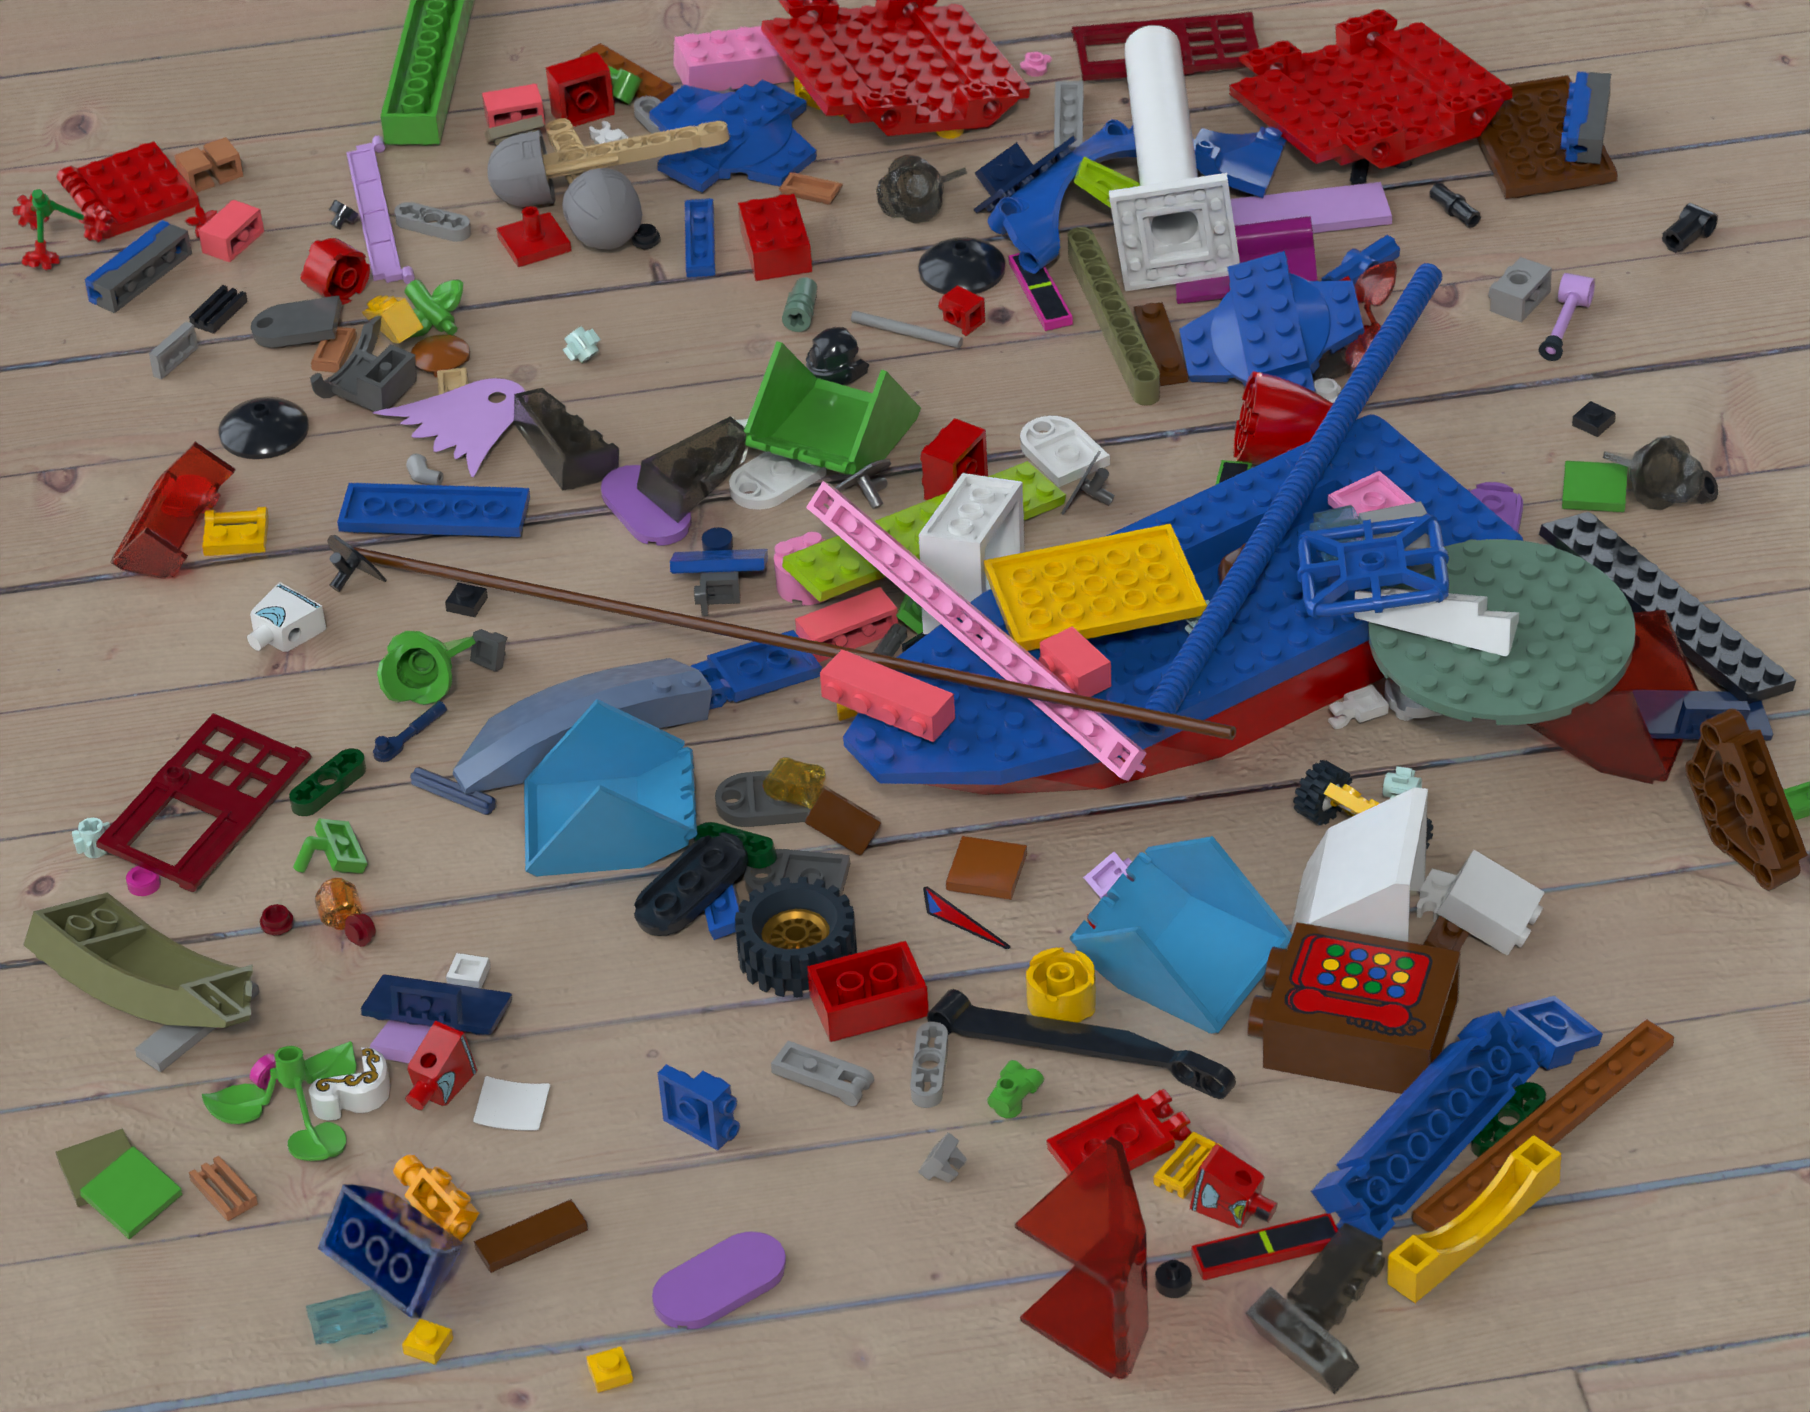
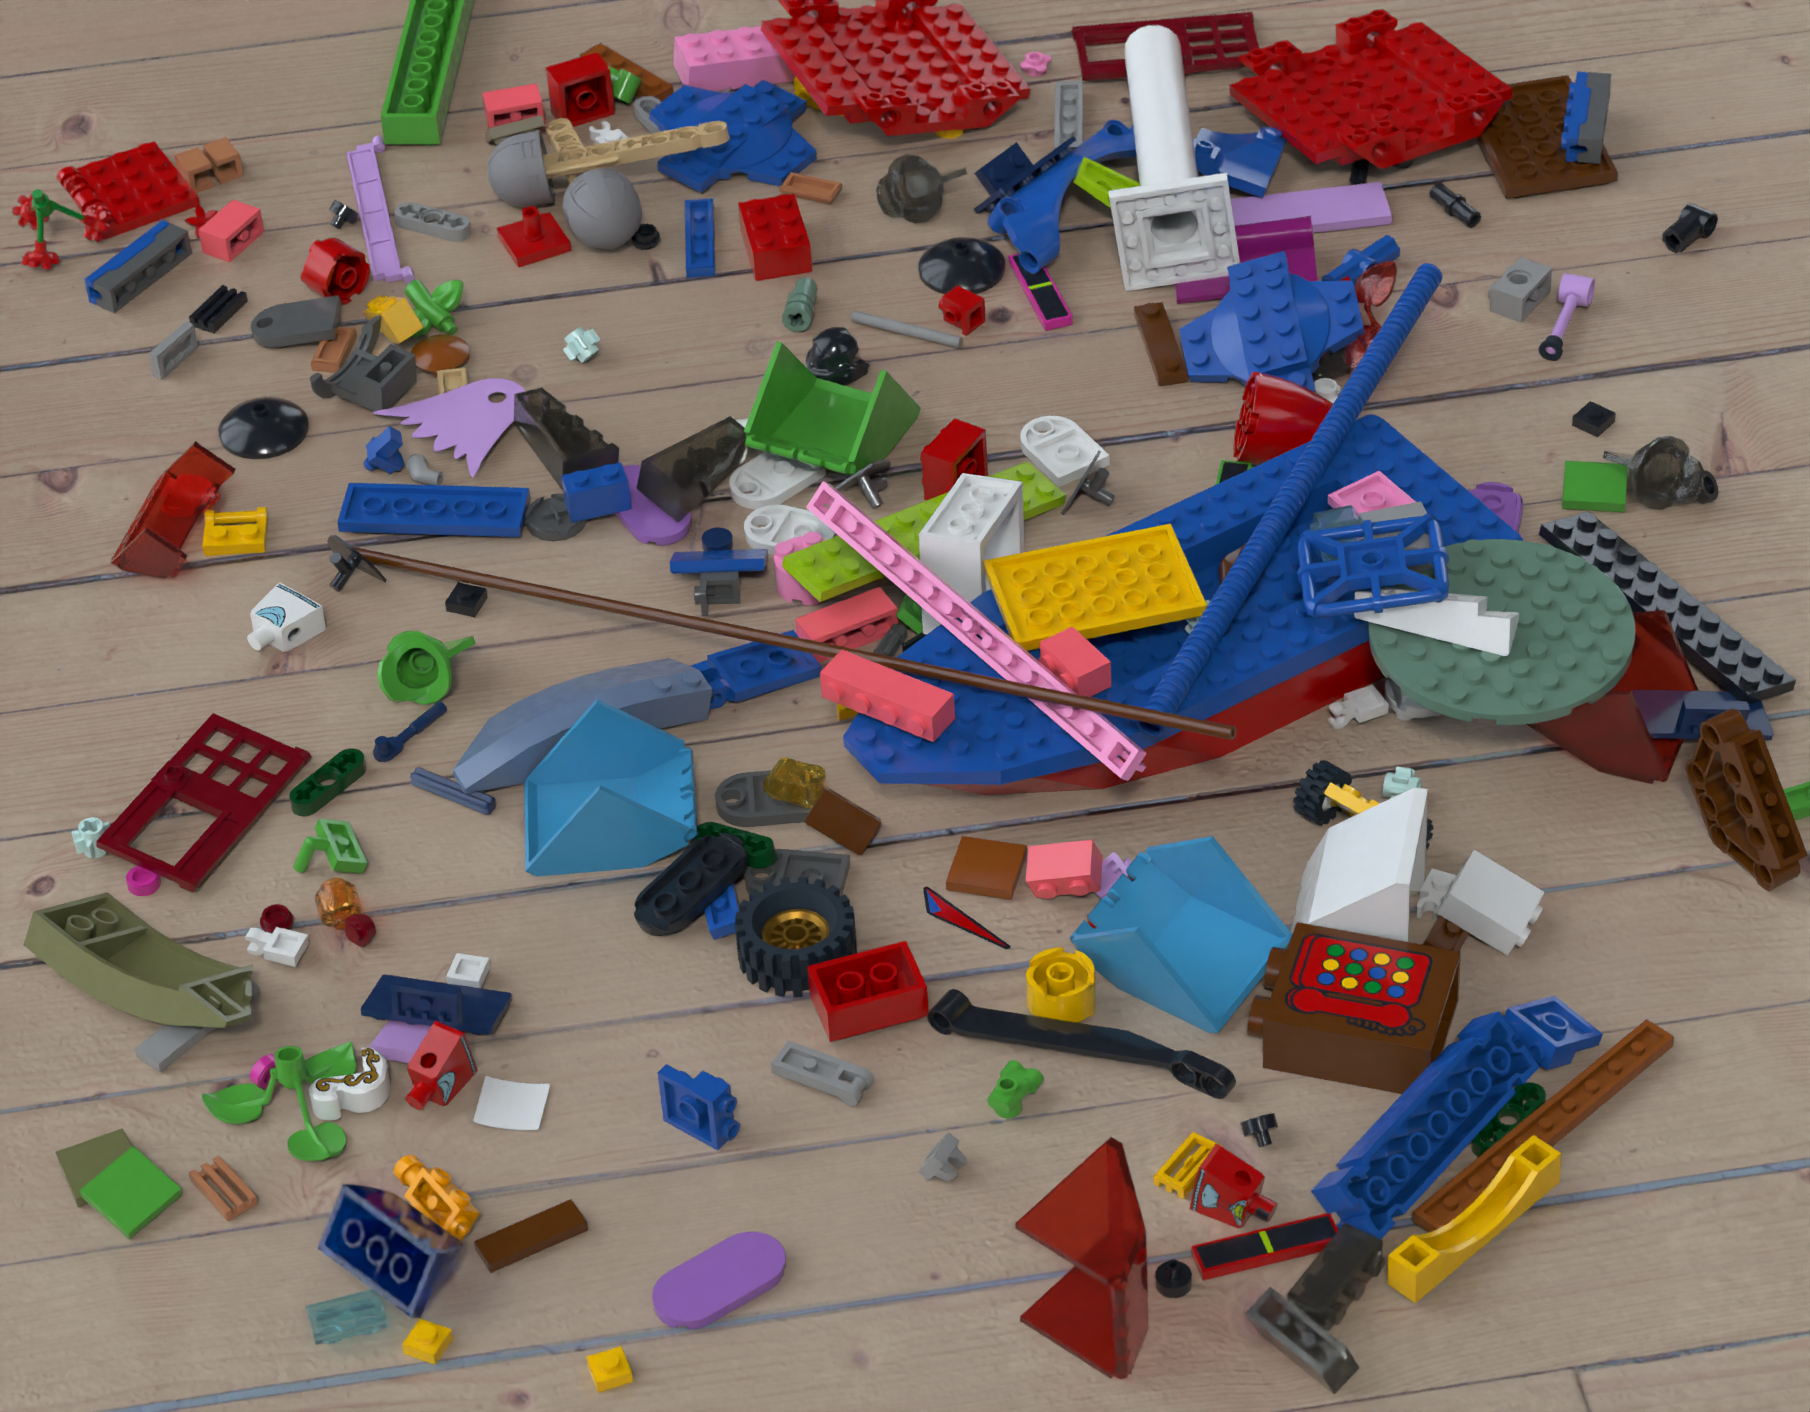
(281, 947): none -> white plate
(384, 452): none -> blue piece
(488, 649): dark grey tile -> none
(550, 519): none -> dark grey tile
(596, 492): none -> blue brick
(781, 525): none -> white tile
(935, 1075): light grey beam -> none
(1064, 869): none -> coral brick
(1114, 316): olive beam -> none
(1131, 1123): red tile -> none
(1260, 1128): none -> black tile

